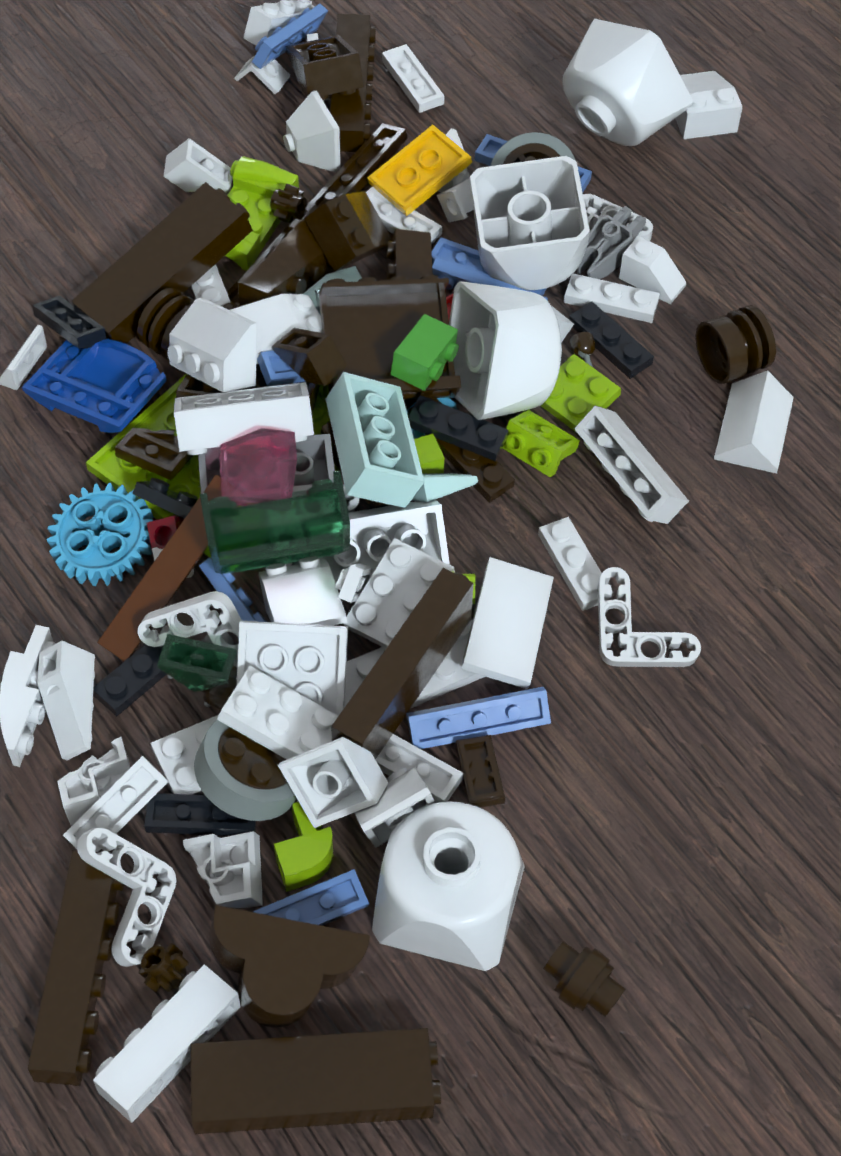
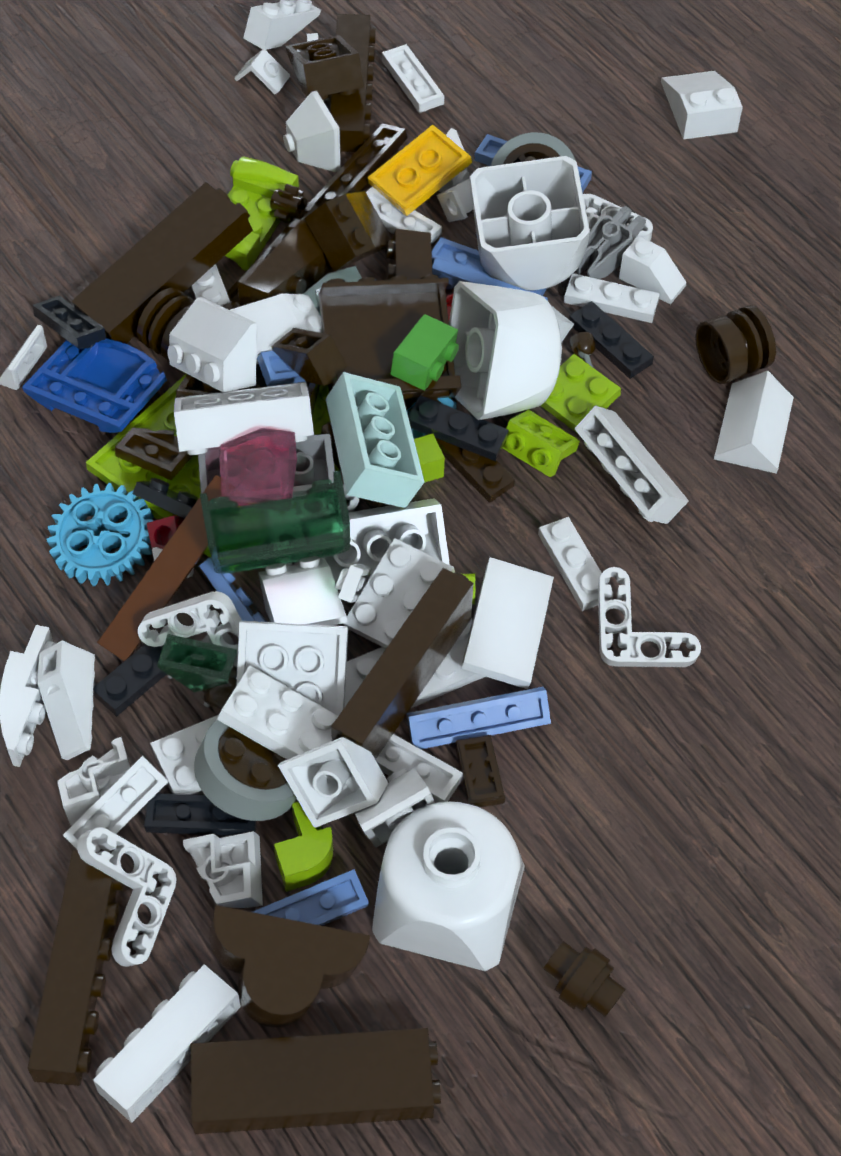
(163, 967): dark brown gear -> none
(192, 166): white slope -> none
(292, 33): medium blue plate -> none
(443, 484): light aqua slope -> none
(624, 83): white piece -> none

